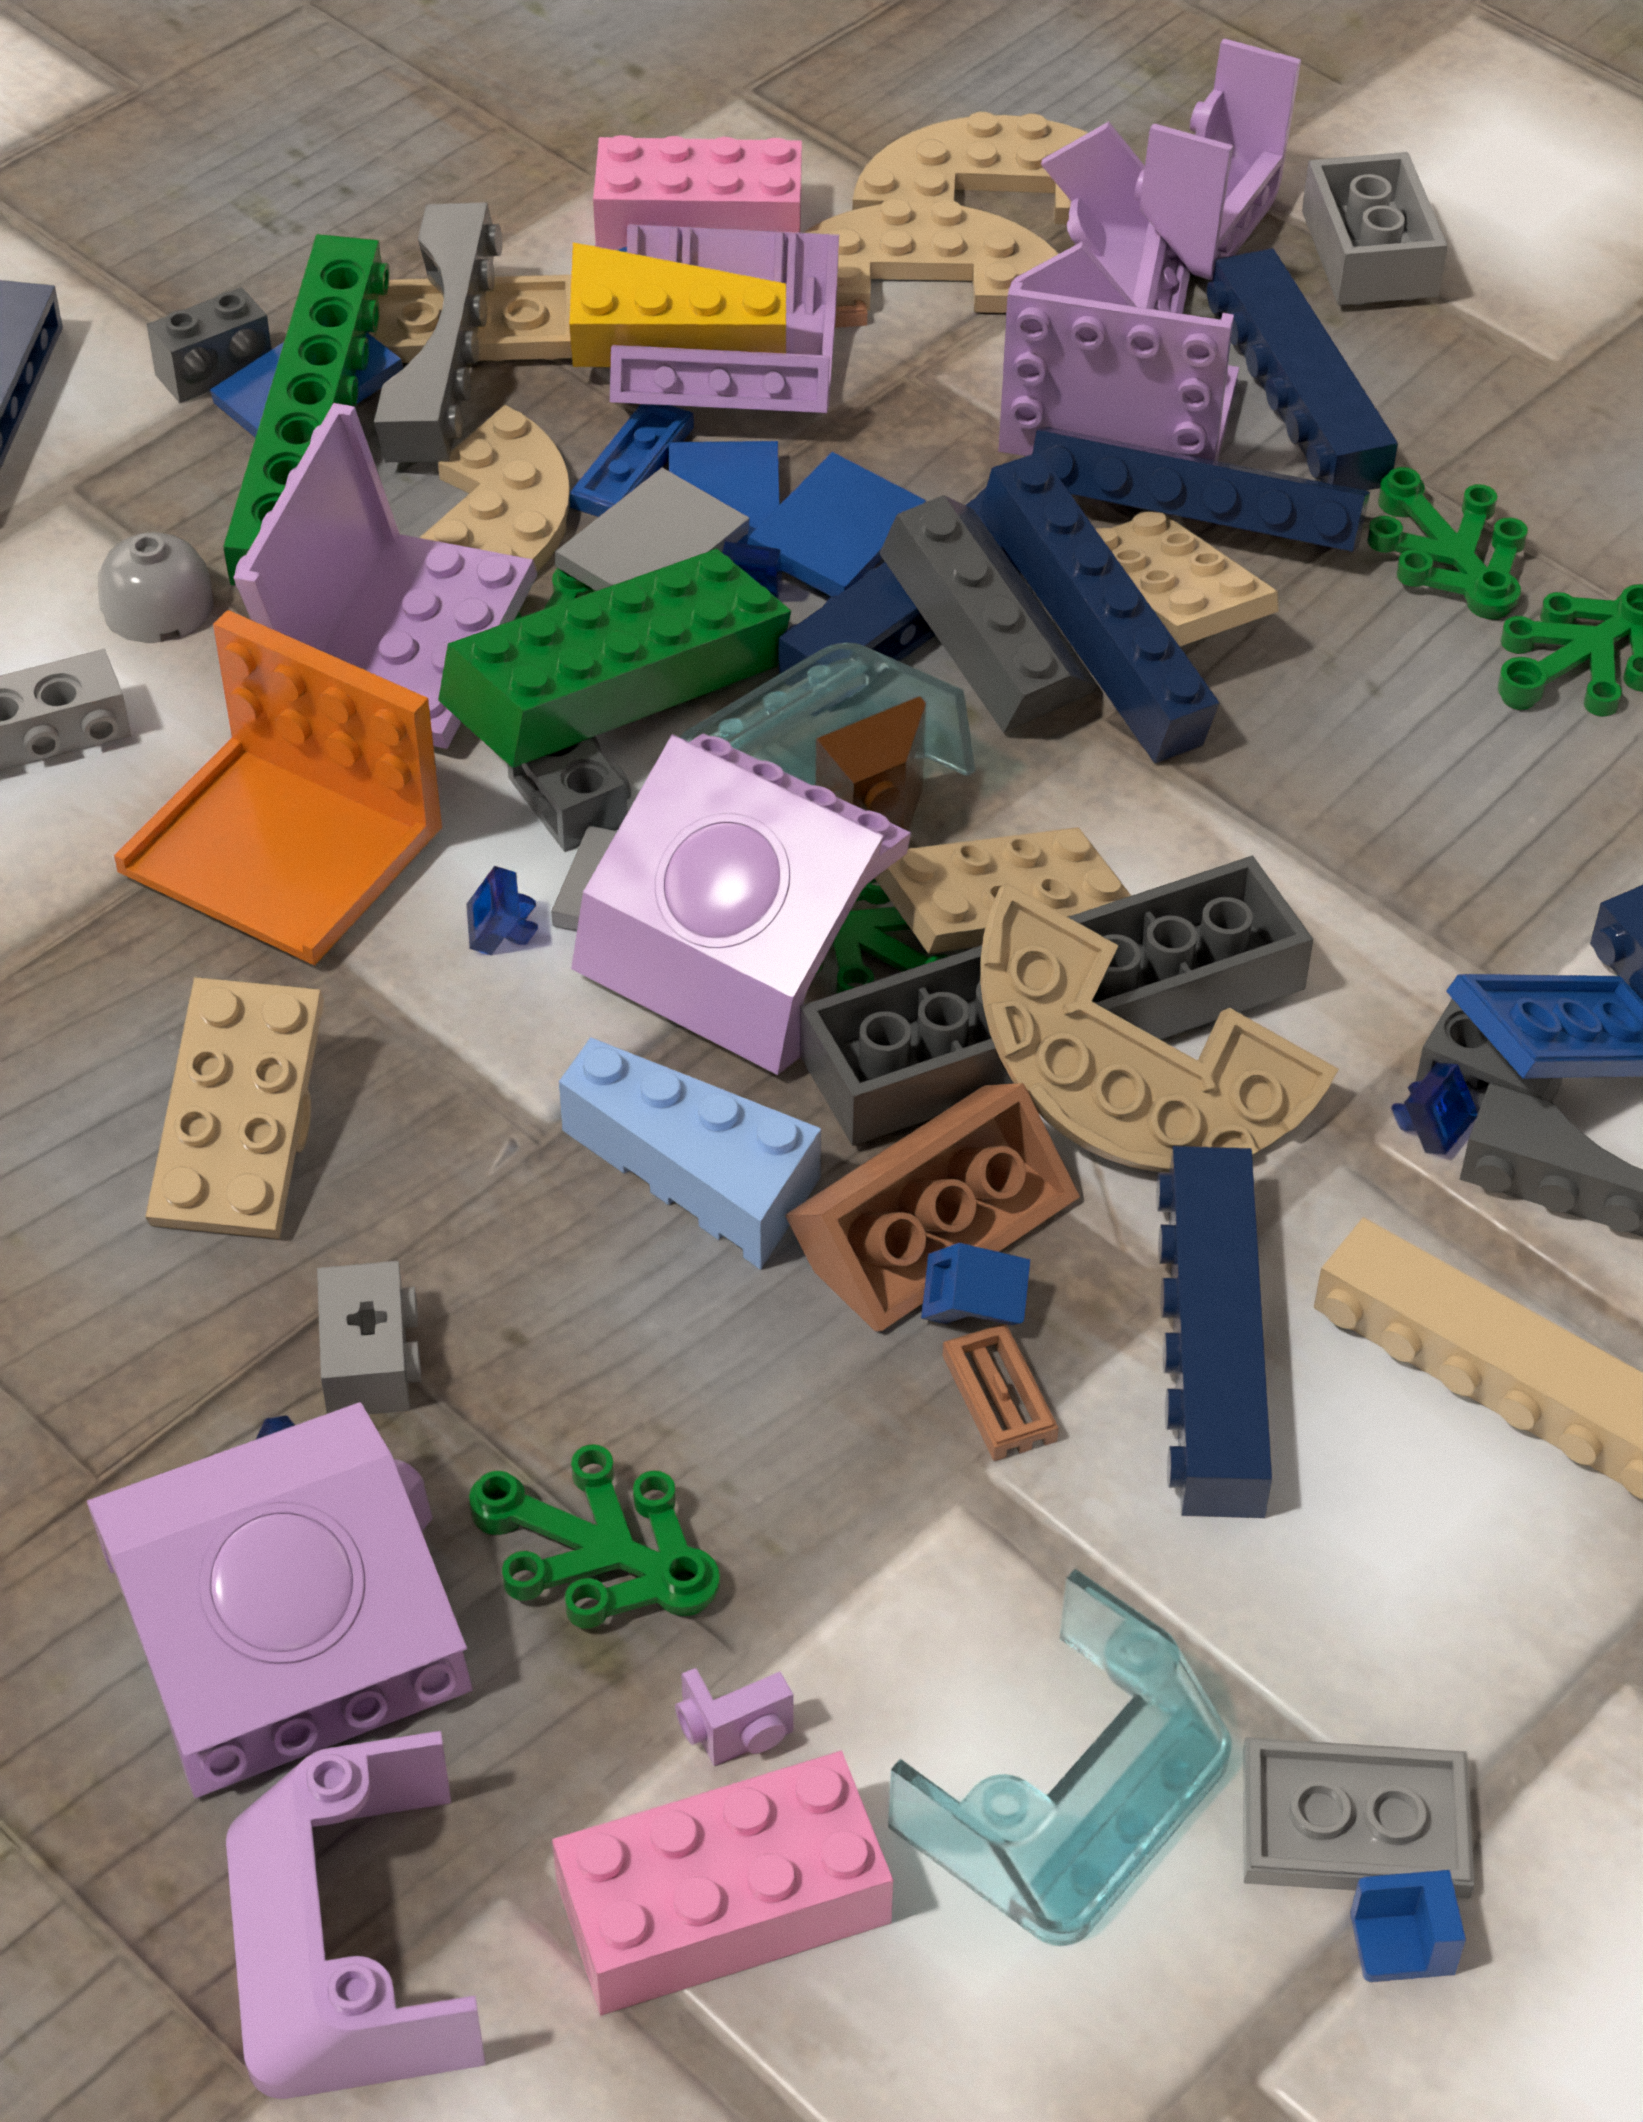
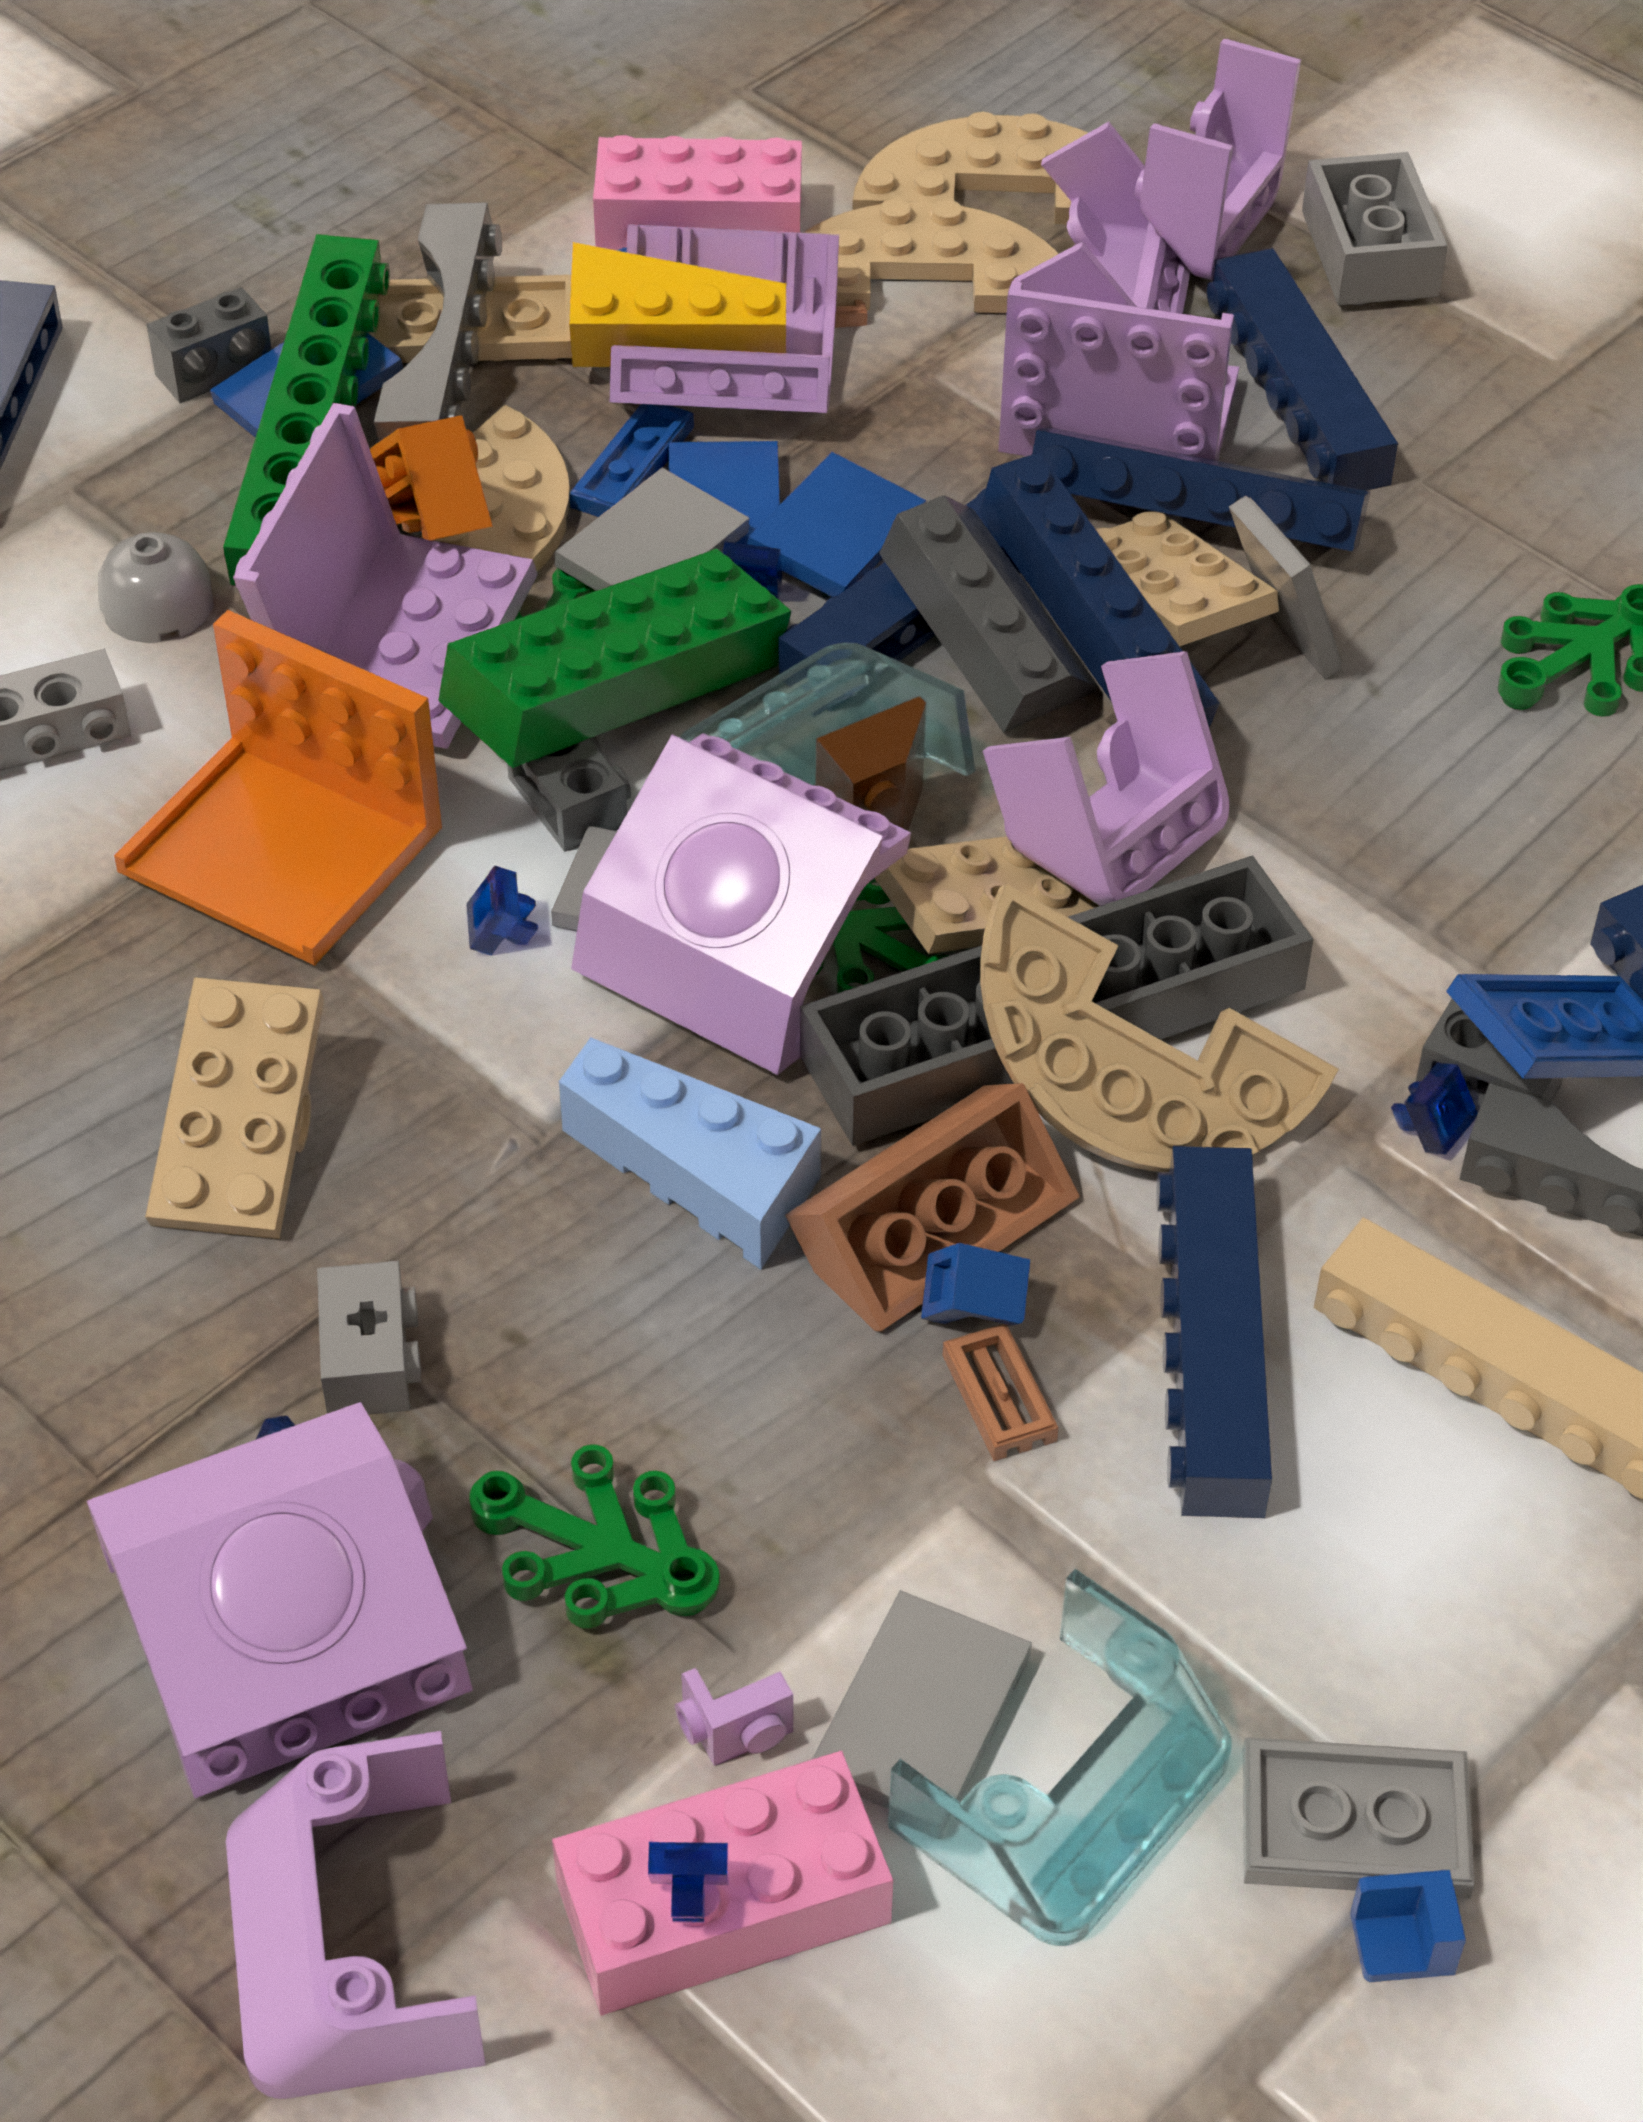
(433, 478): none -> orange wedge
(688, 1869): none -> clear blue tile
(925, 1697): none -> light grey tile
(1159, 793): none -> lavender windscreen
(1287, 571): none -> light grey tile
(1488, 590): green plant -> none

